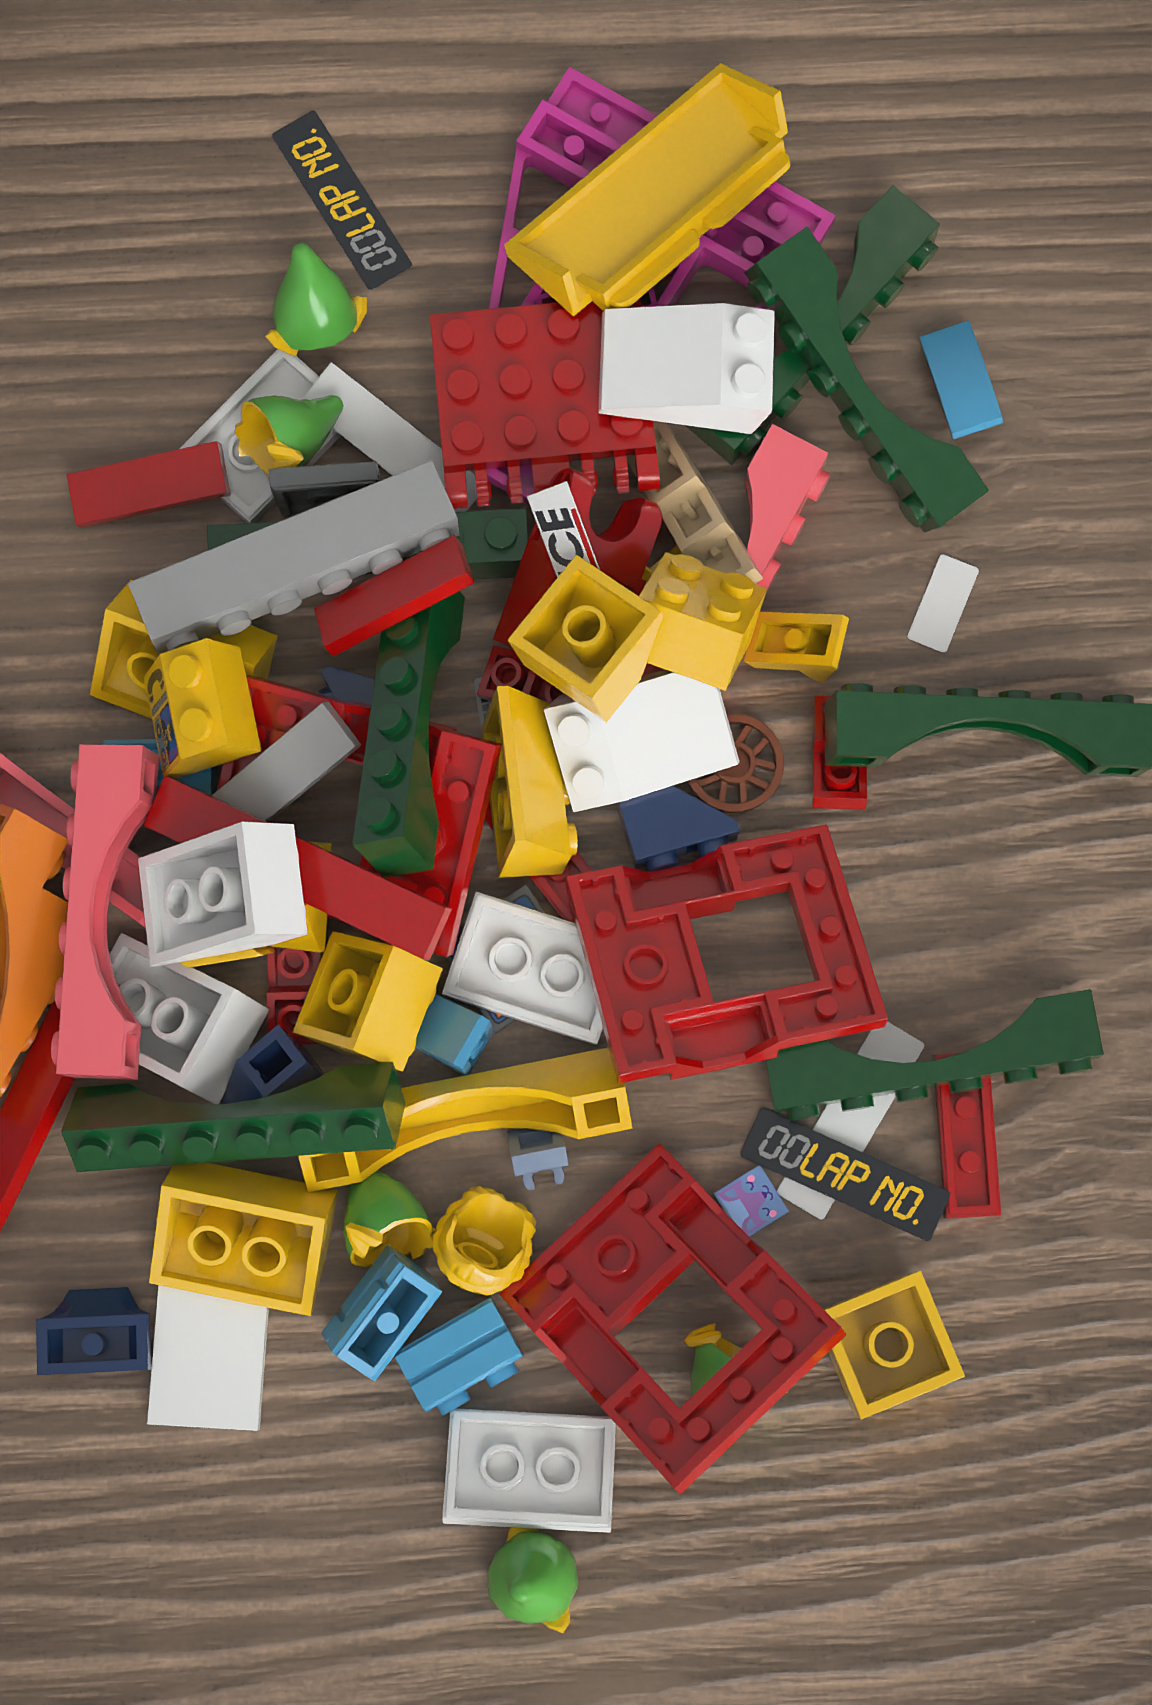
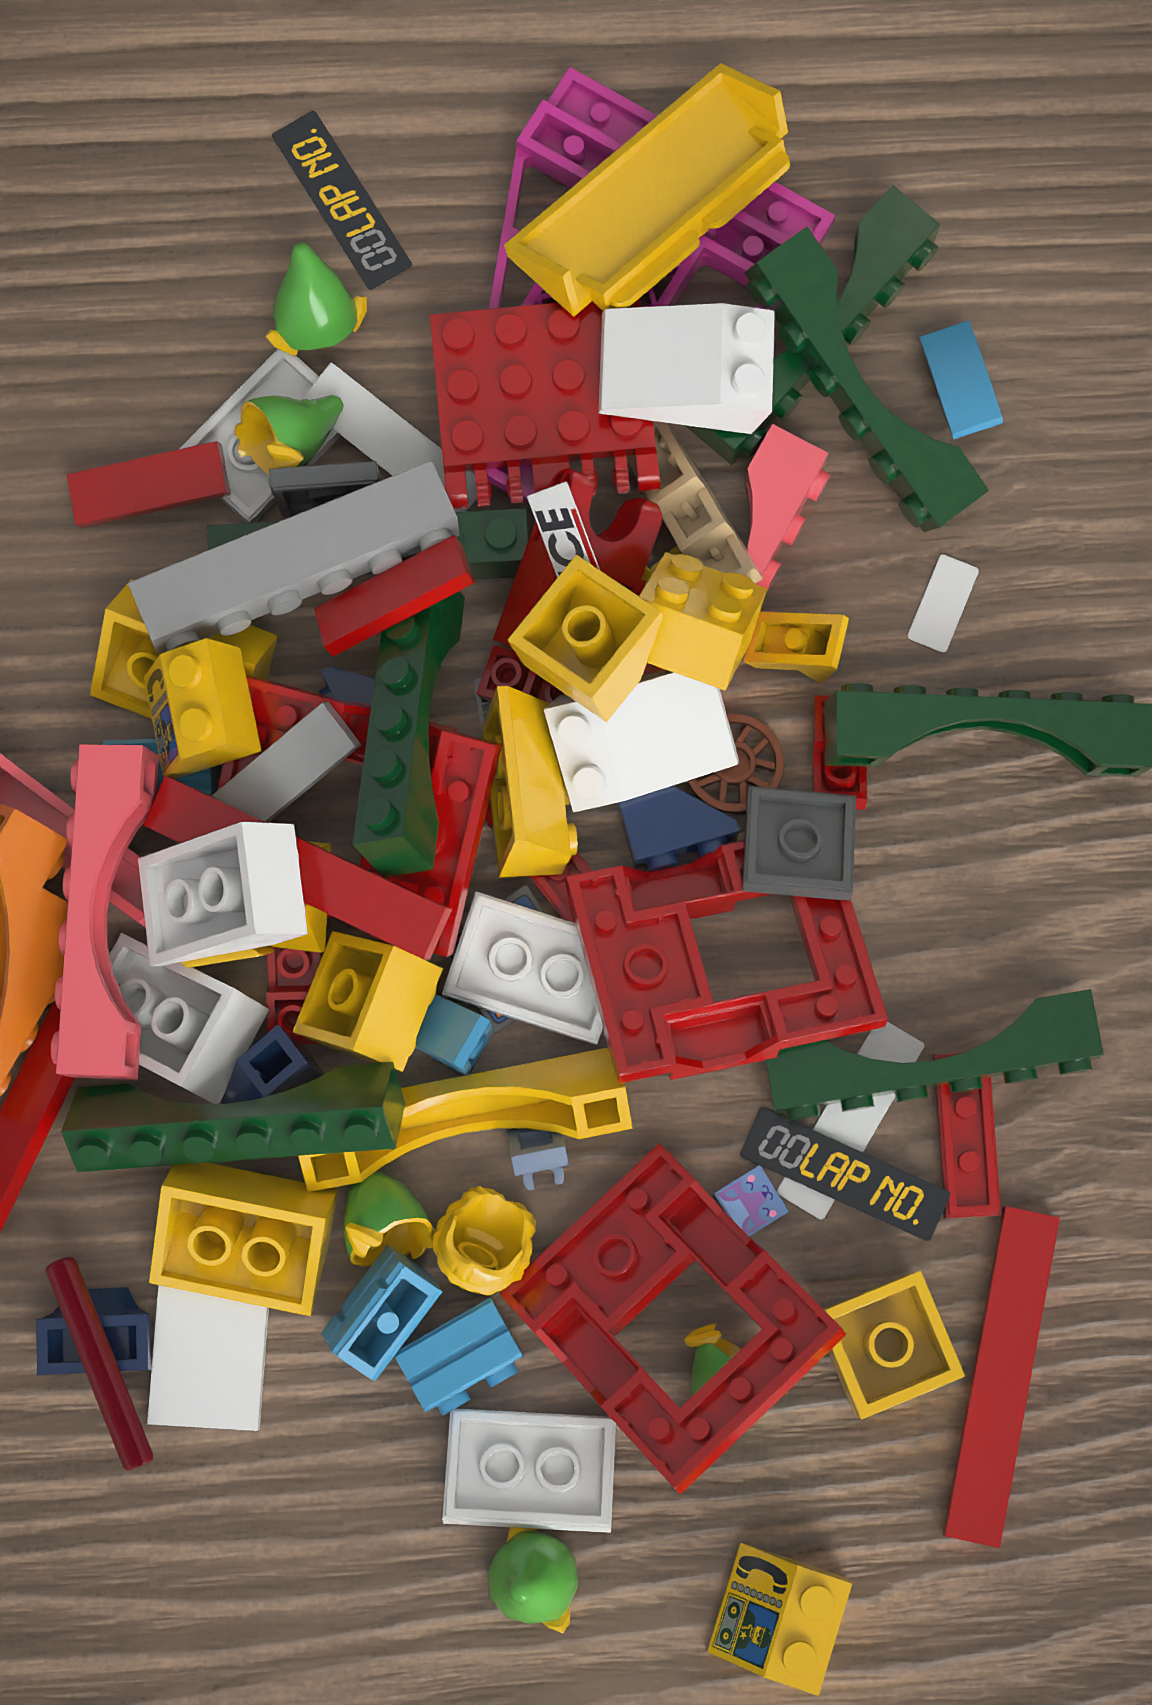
(99, 1363): none -> dark red axle
(779, 1618): none -> yellow slope
(799, 843): none -> dark grey tile
(1001, 1377): none -> red tile

